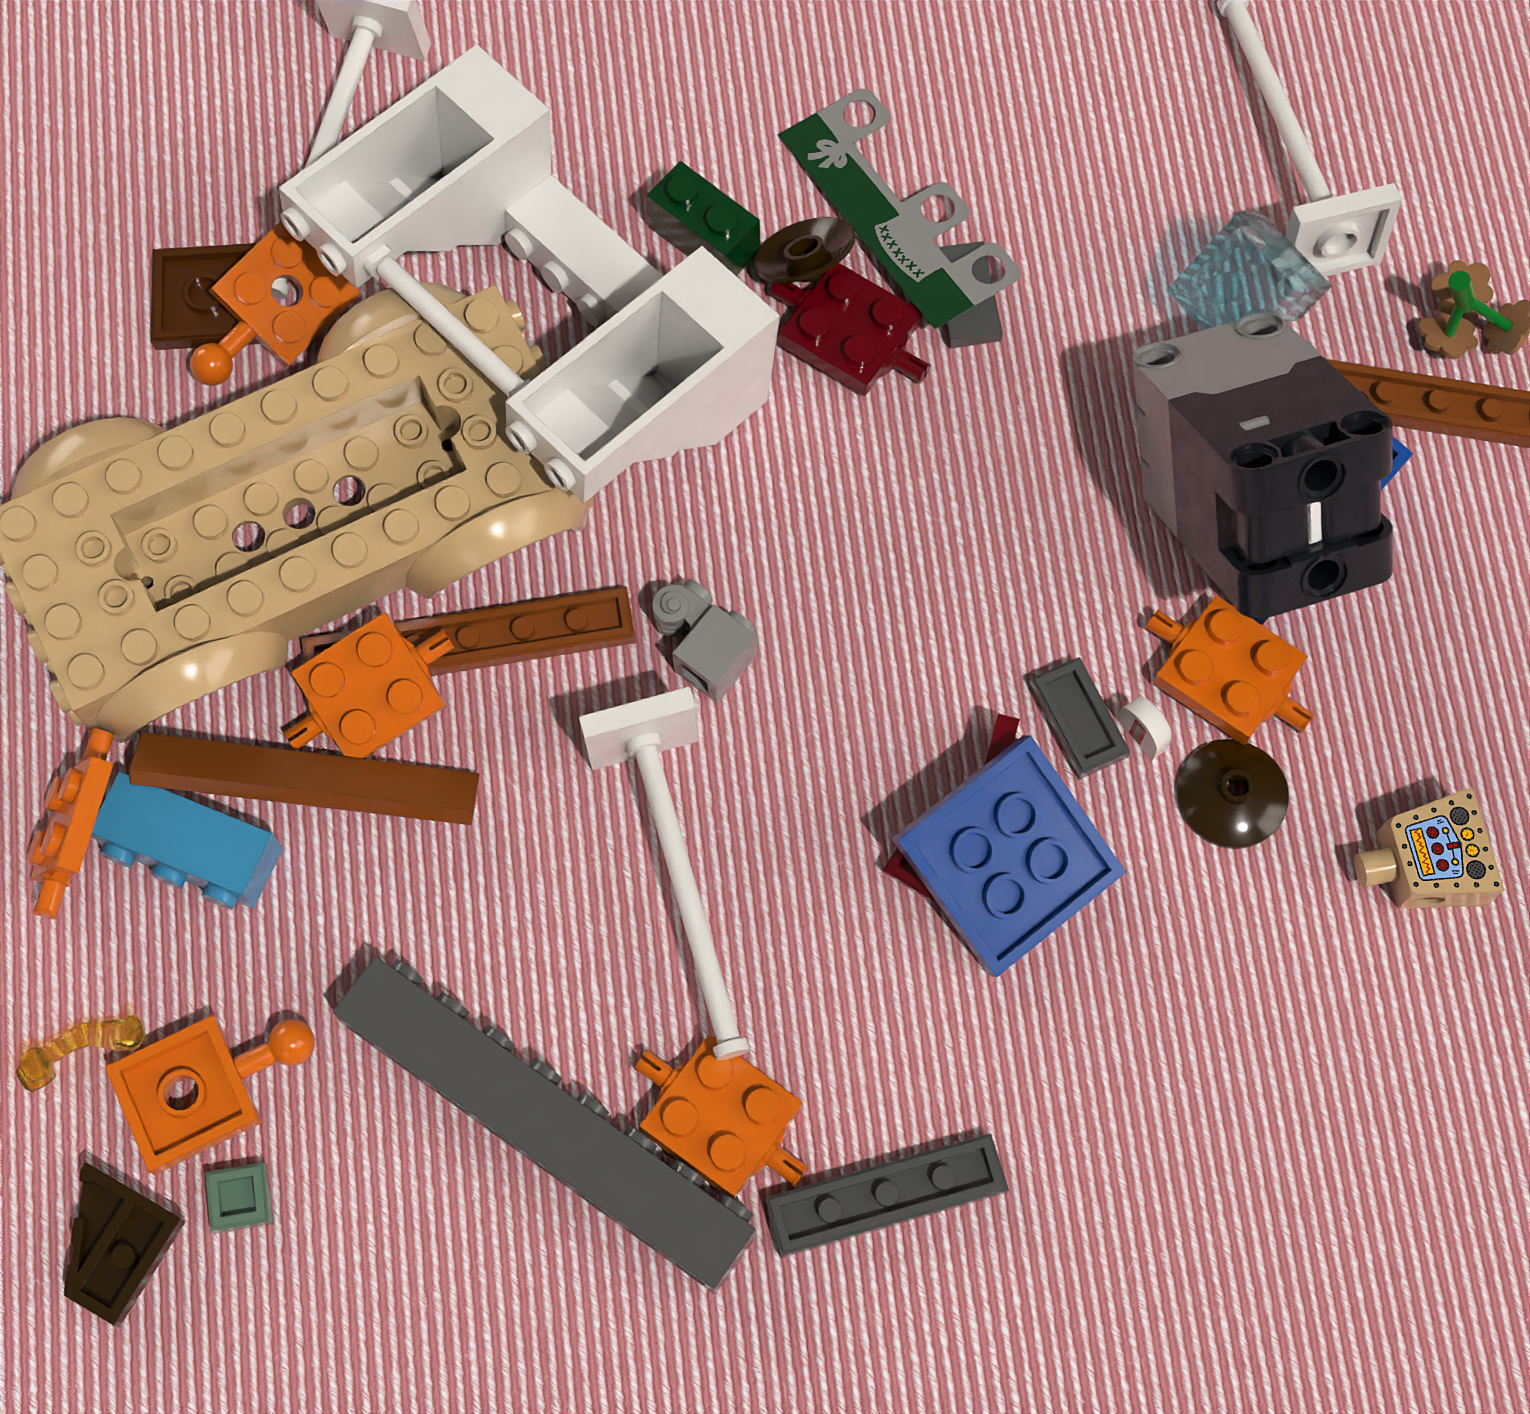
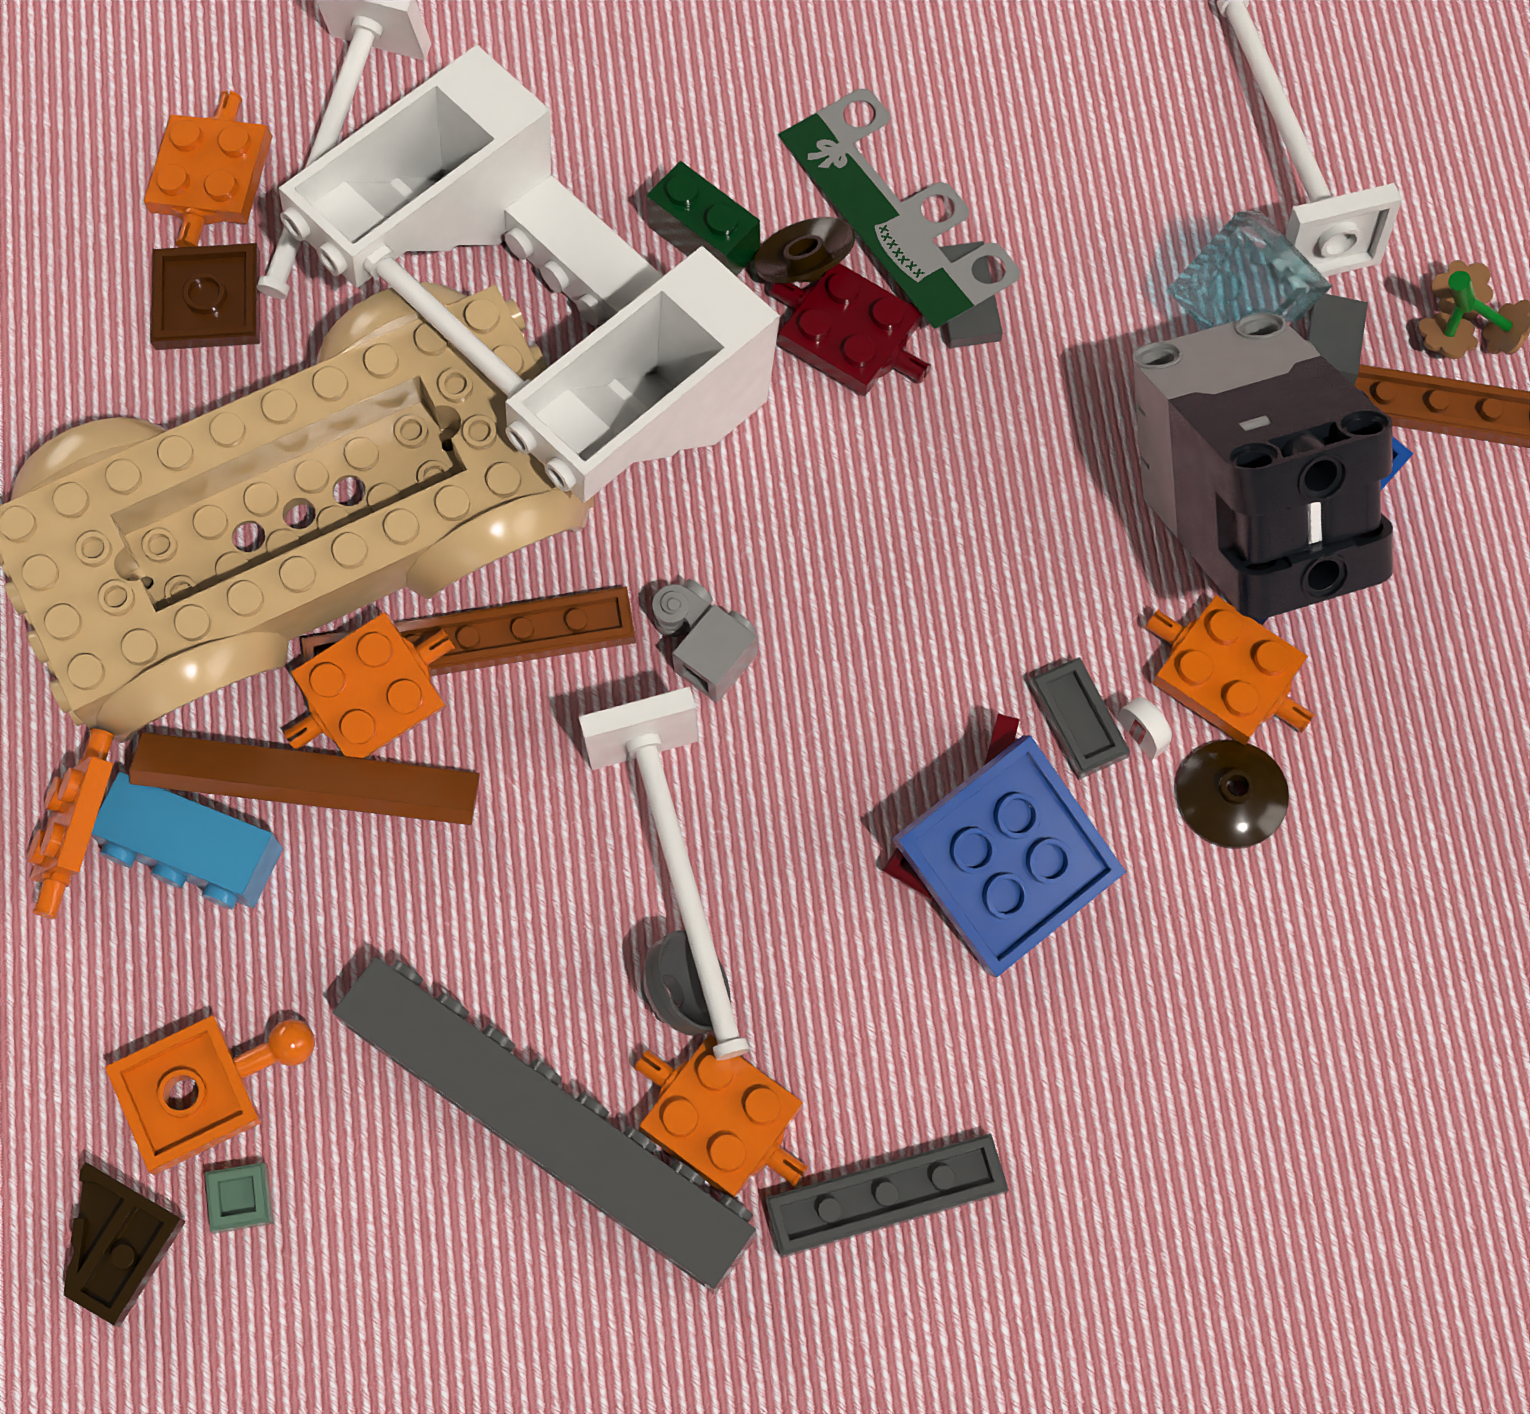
(118, 1035): clear yellow piece -> none
(208, 169): none -> orange plate
(279, 328): orange plate -> none
(672, 964): none -> dark grey piece
(1338, 332): none -> dark grey tile
(1435, 856): tan torso -> none

